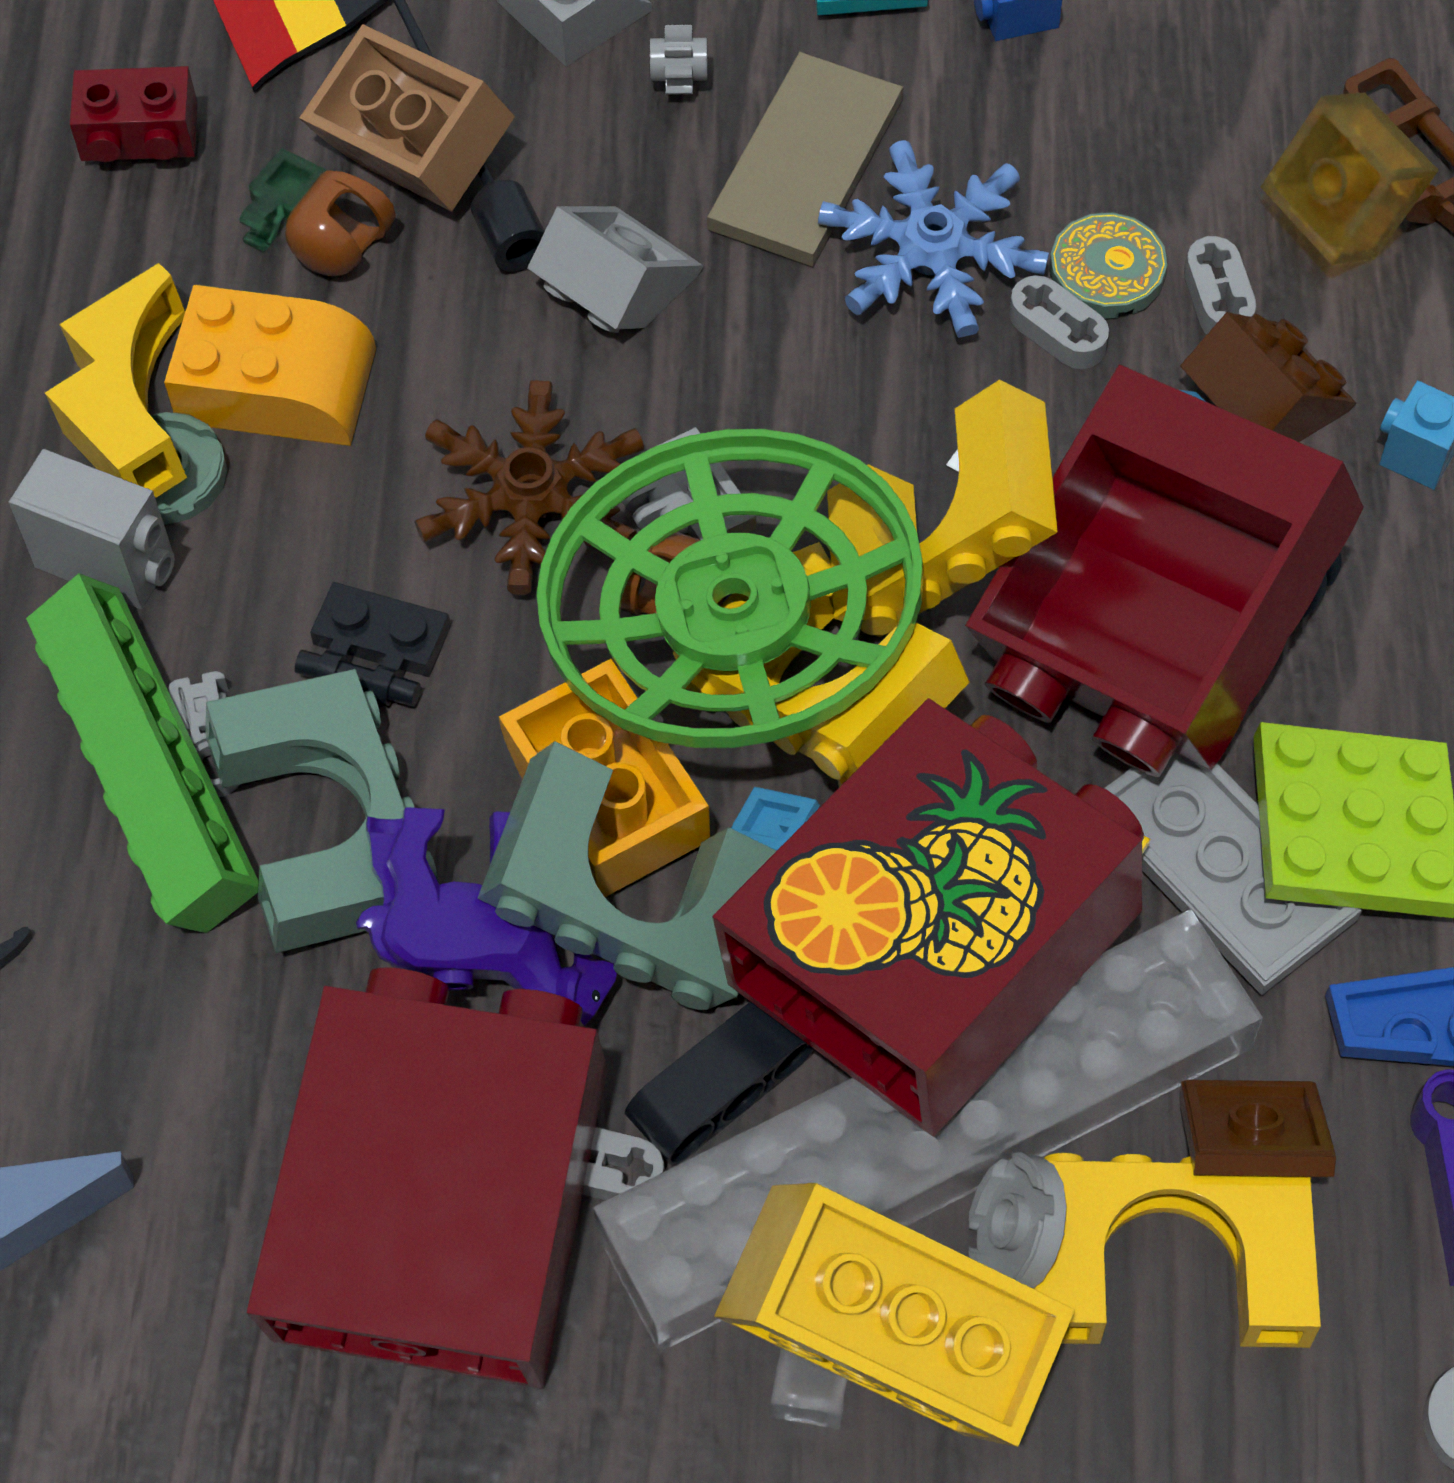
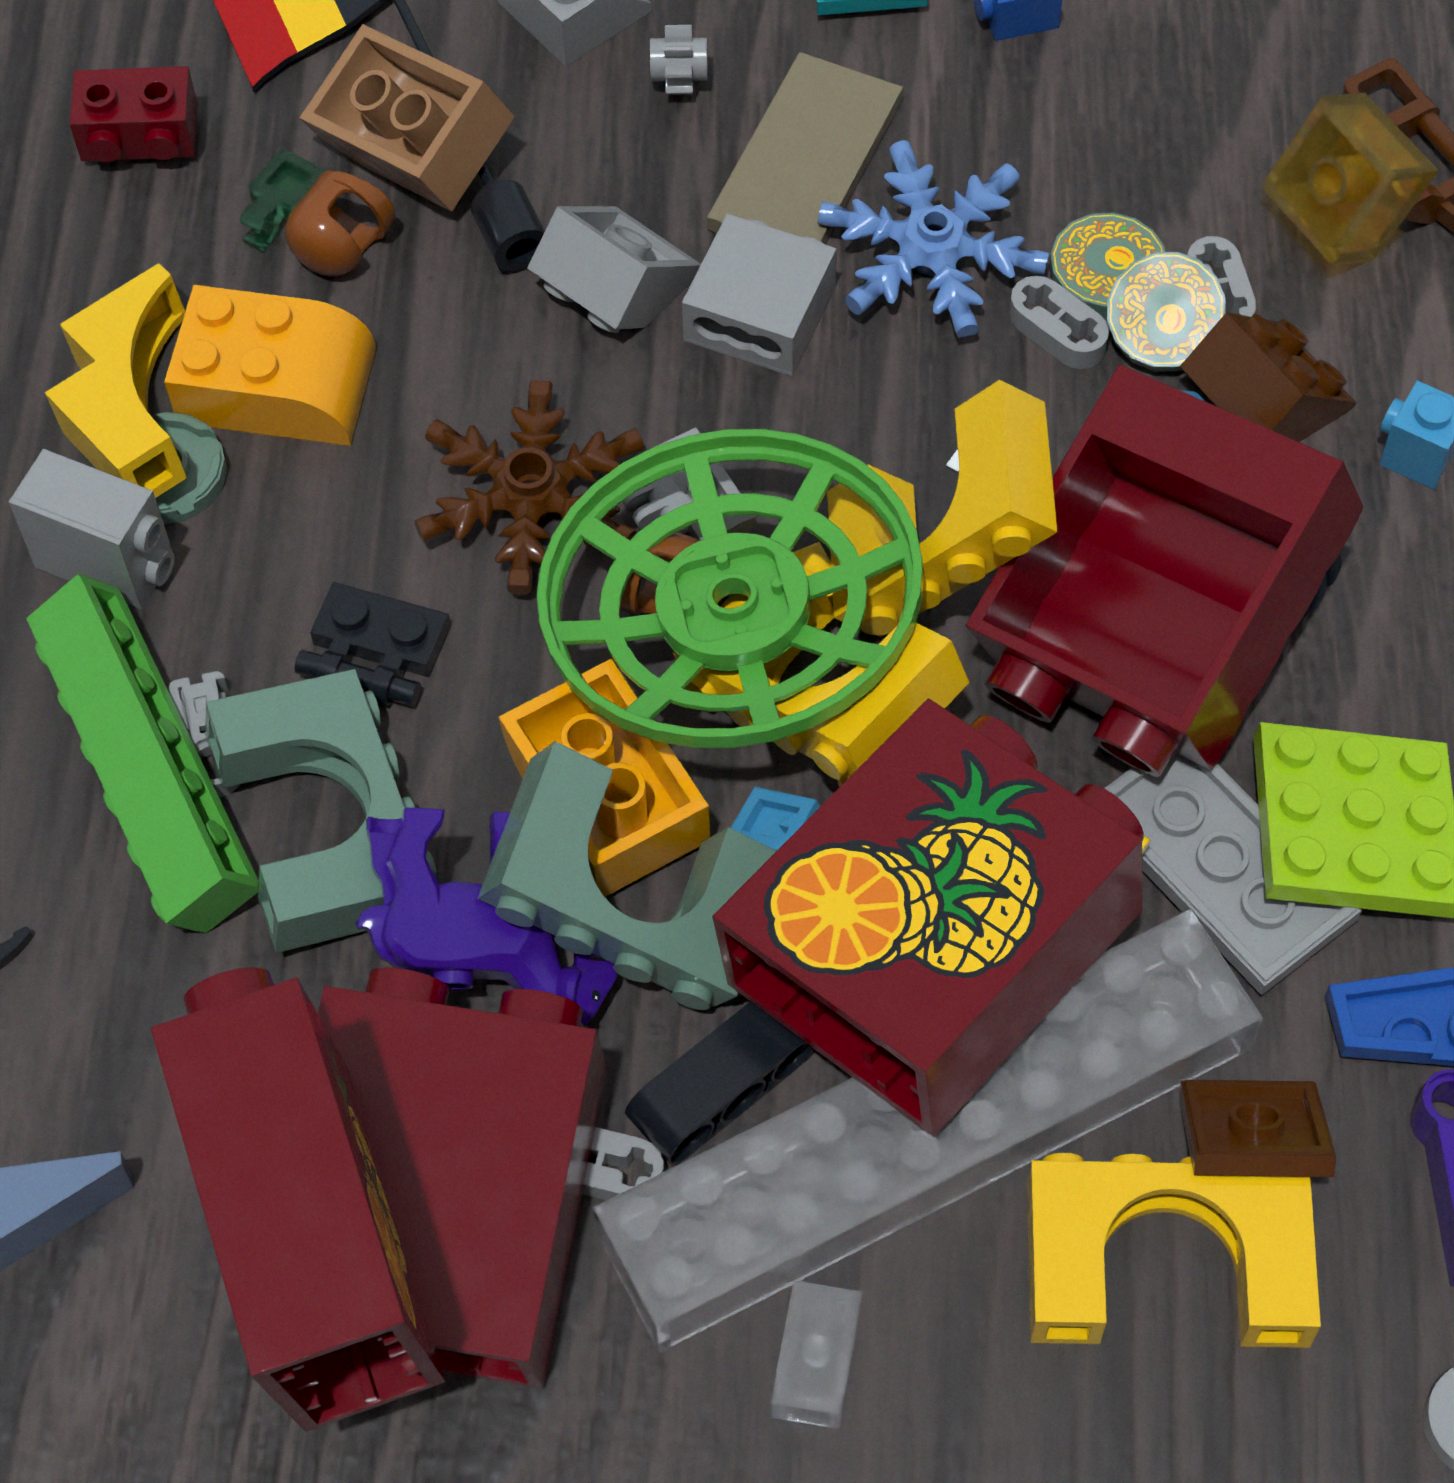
(294, 1200): none -> dark red brick
(759, 294): none -> light grey piece
(895, 1312): yellow brick -> none
(1019, 1218): light grey tile -> none
(1163, 309): none -> tile

